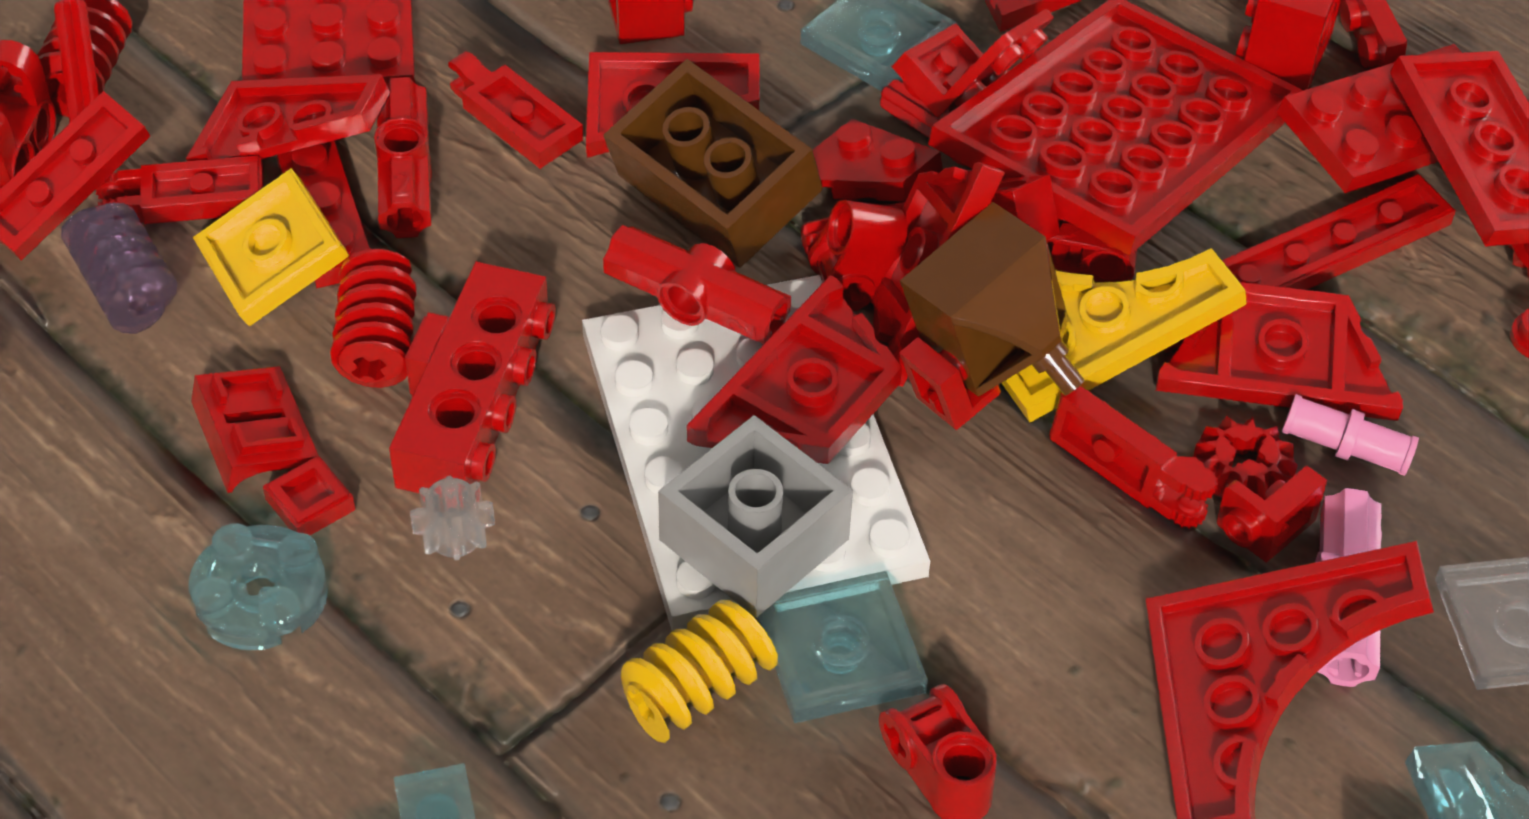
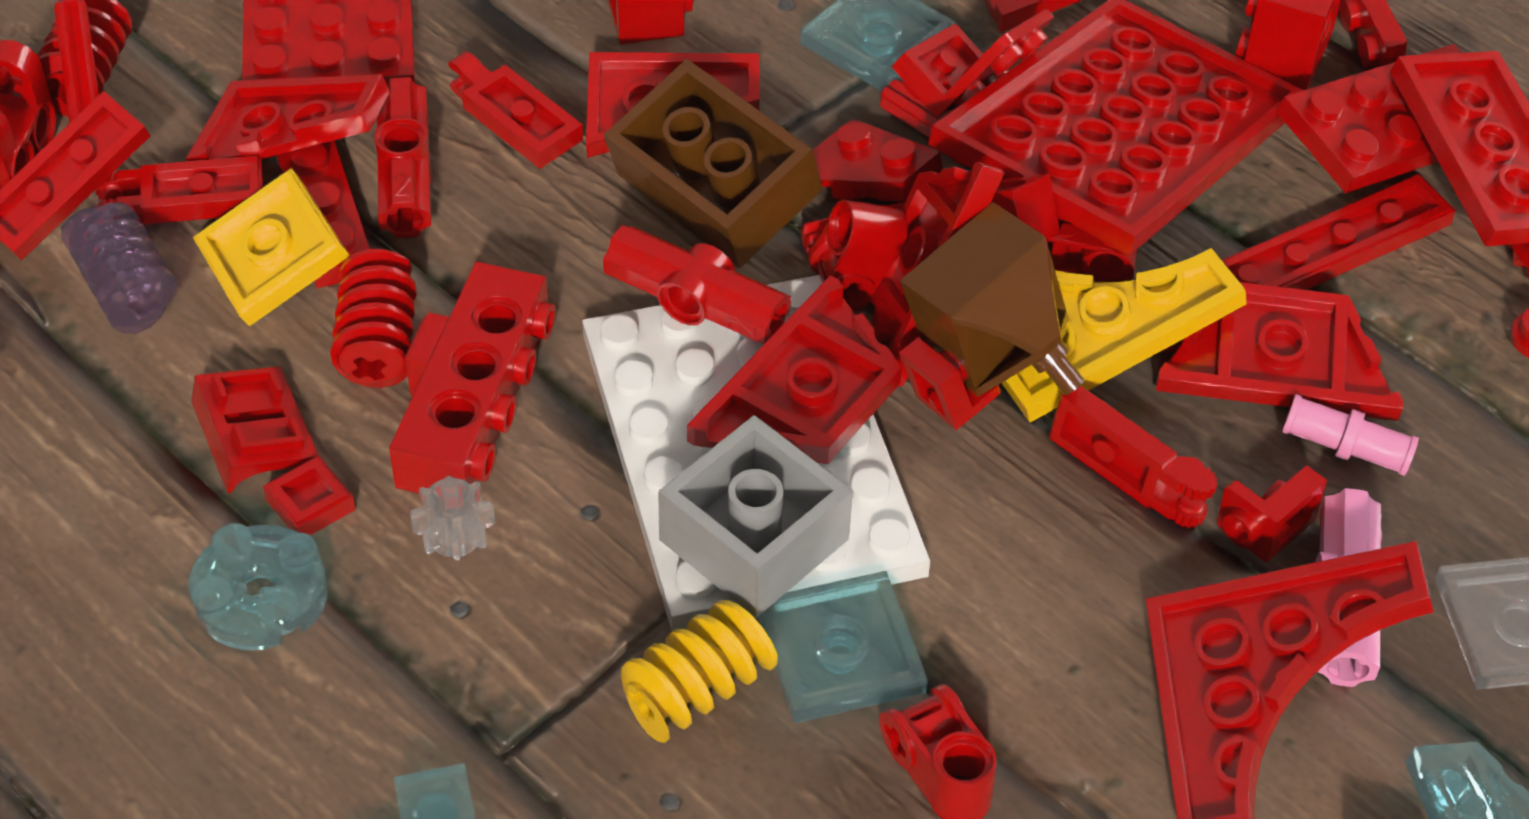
(1220, 444): red gear -> none

